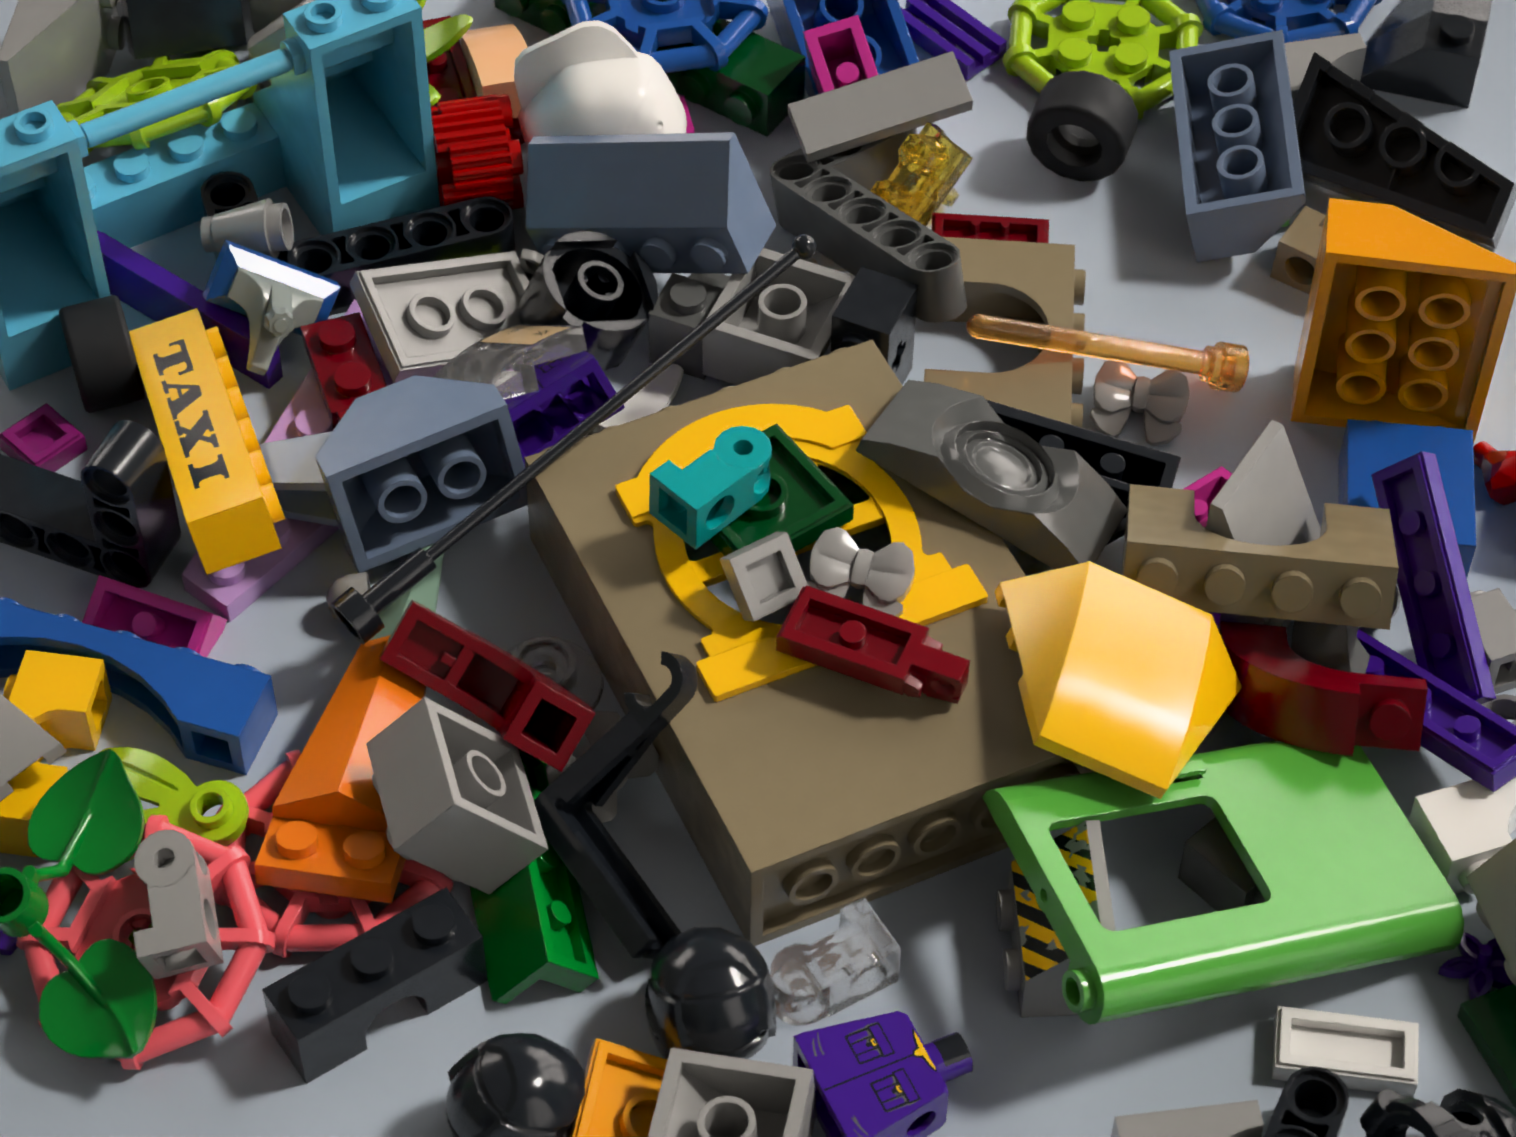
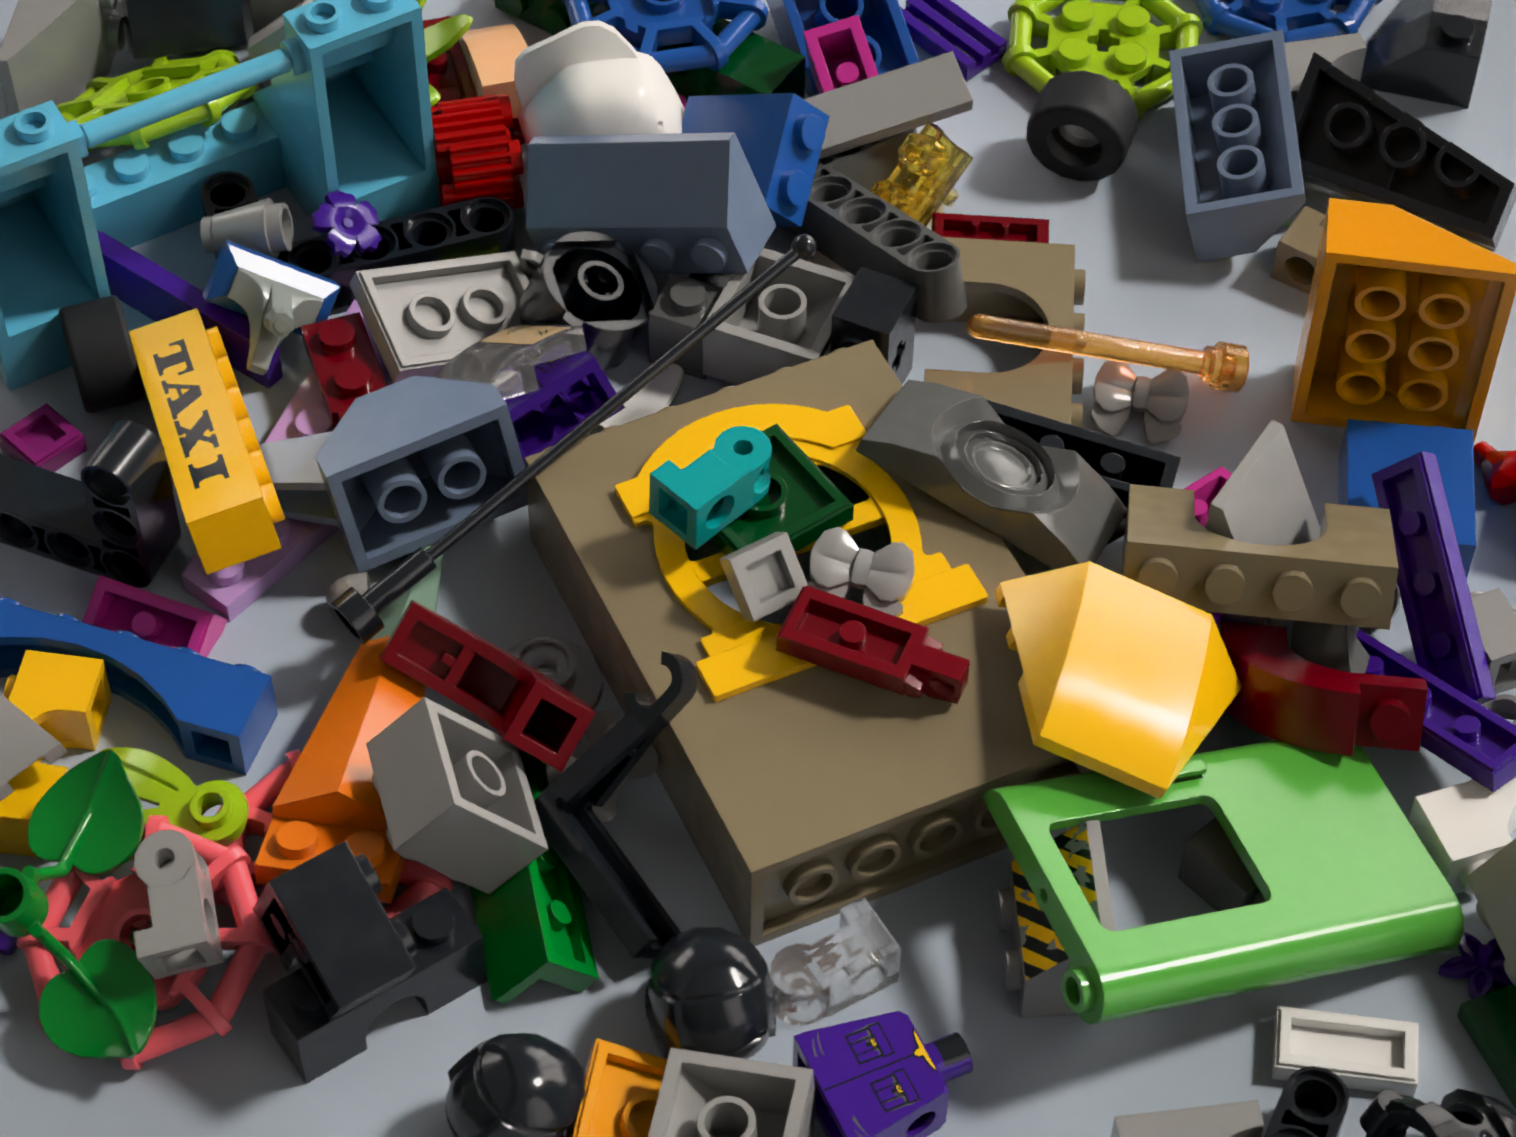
(336, 929): none -> black brick
(347, 224): none -> dark purple plant
(778, 137): none -> blue brick

